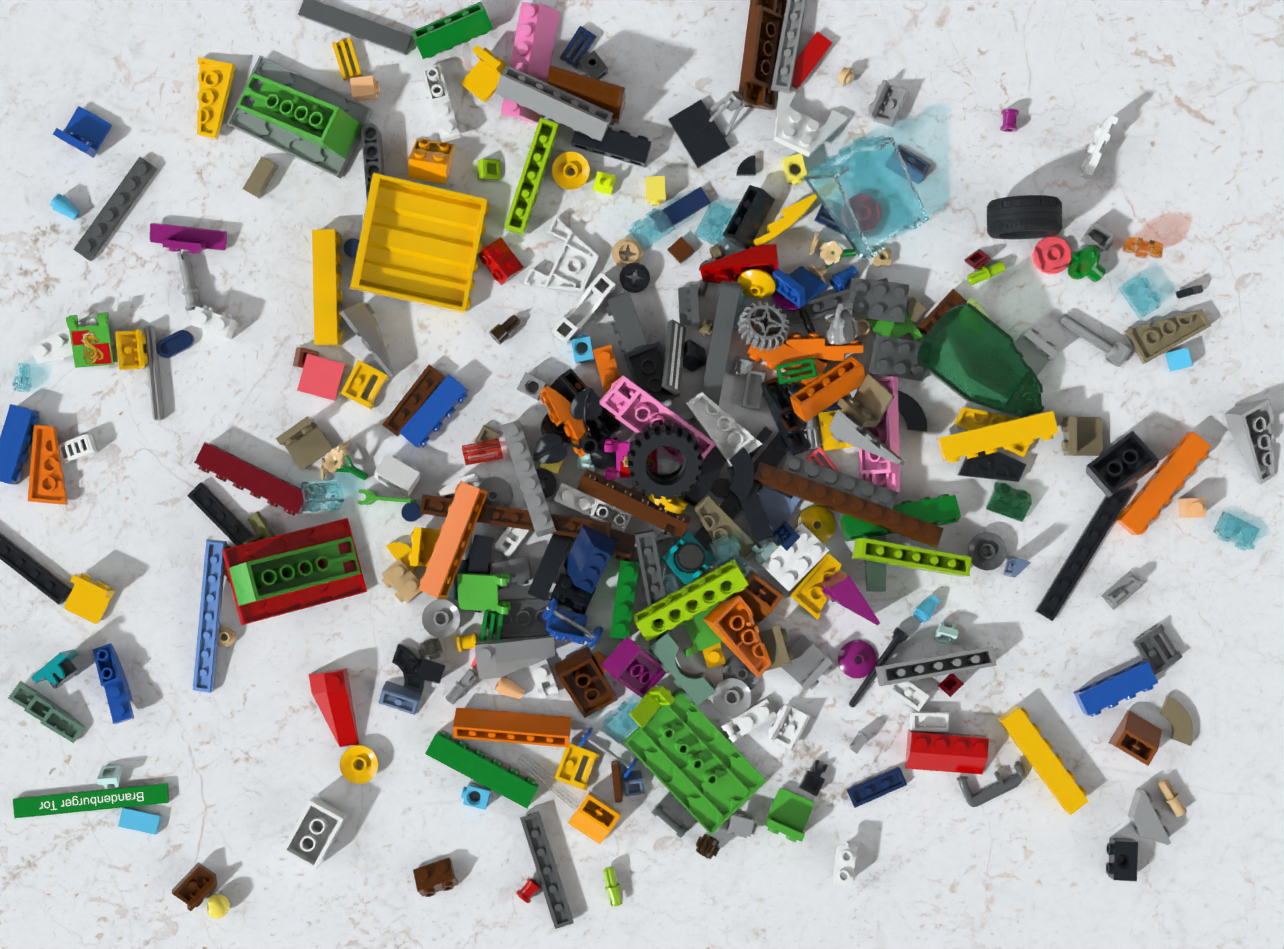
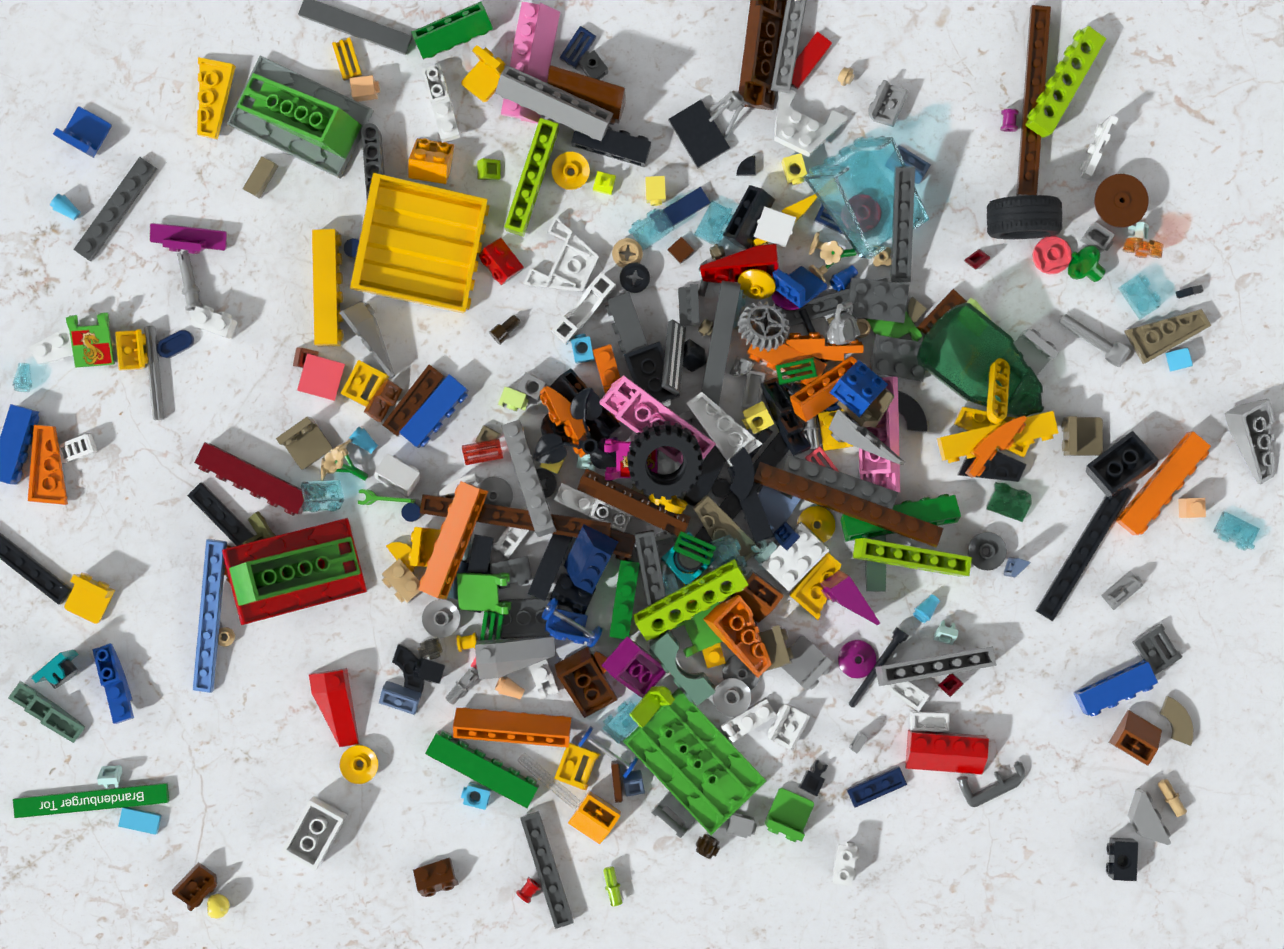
(363, 439): none -> medium azure cone
(381, 401): none -> dark orange slope
(514, 399): none -> yellowish green brick
(697, 541): none -> green tile
(762, 423): none -> light yellow brick
(774, 227): none -> white piece
(858, 388): none -> blue bracket
(902, 223): none -> dark grey plate
(986, 273): lime axle -> none
(994, 389): none -> yellow beam
(998, 438): none -> orange slope
(1034, 85): none -> reddish brown plate
(1043, 760): yellow brick -> none
(1091, 43): none -> lime brick
(1121, 200): none -> reddish brown piece
(1141, 231): none -> light aqua tile

